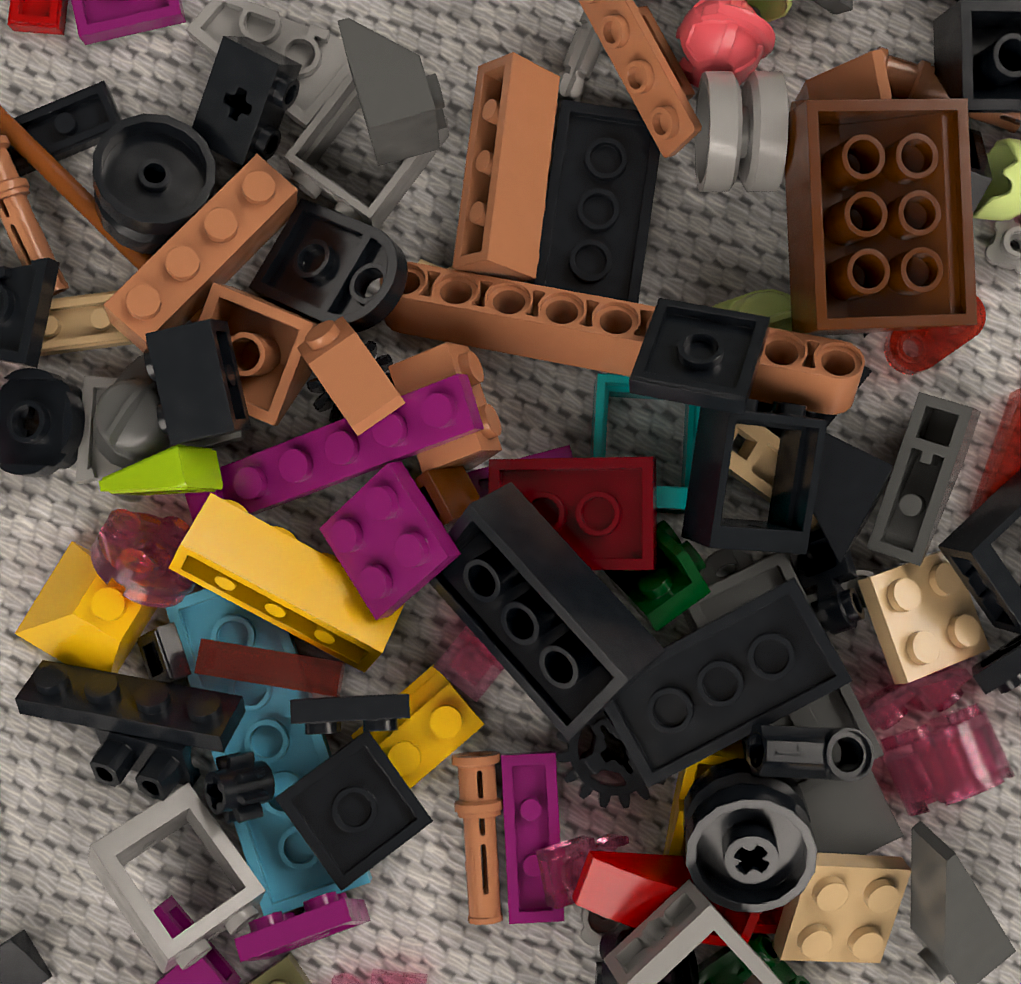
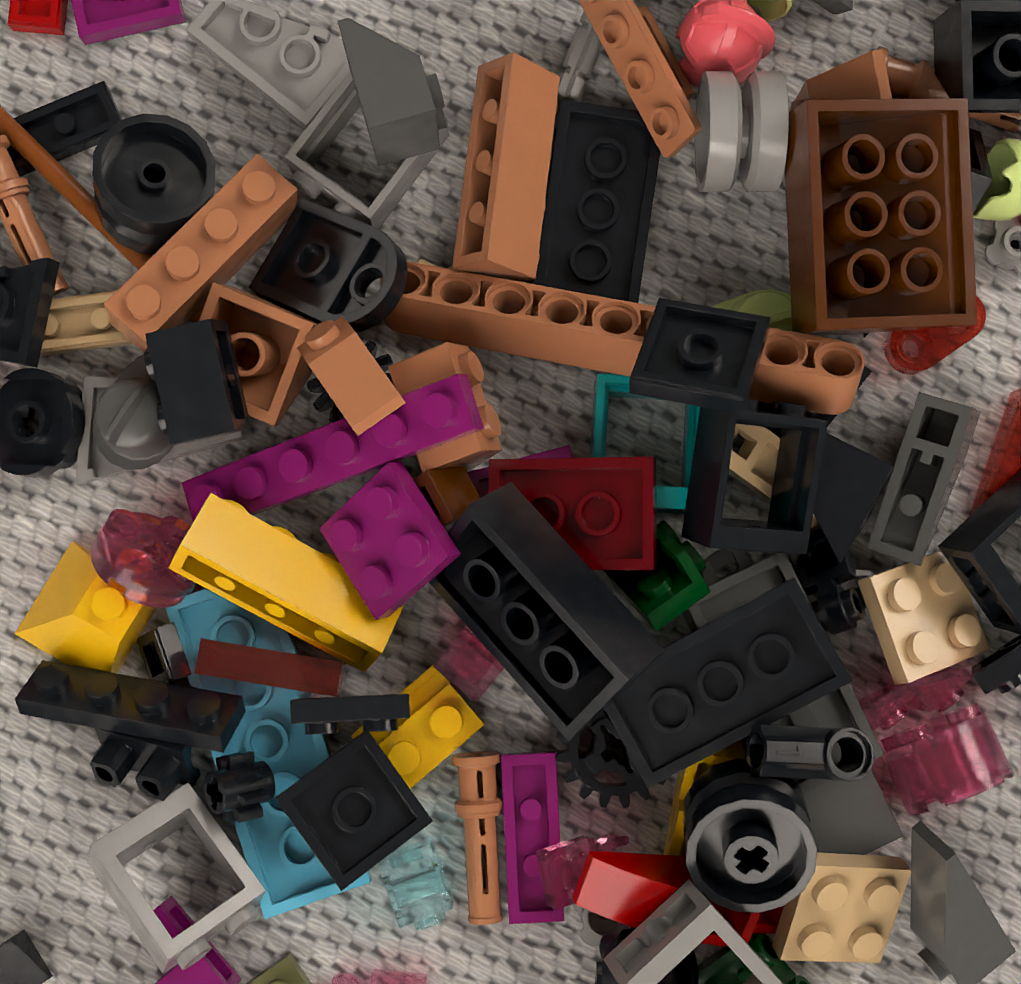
(171, 471): lime slope -> none
(246, 99): black brick -> none
(285, 932): magenta plate -> none
(417, 884): none -> clear light blue brick

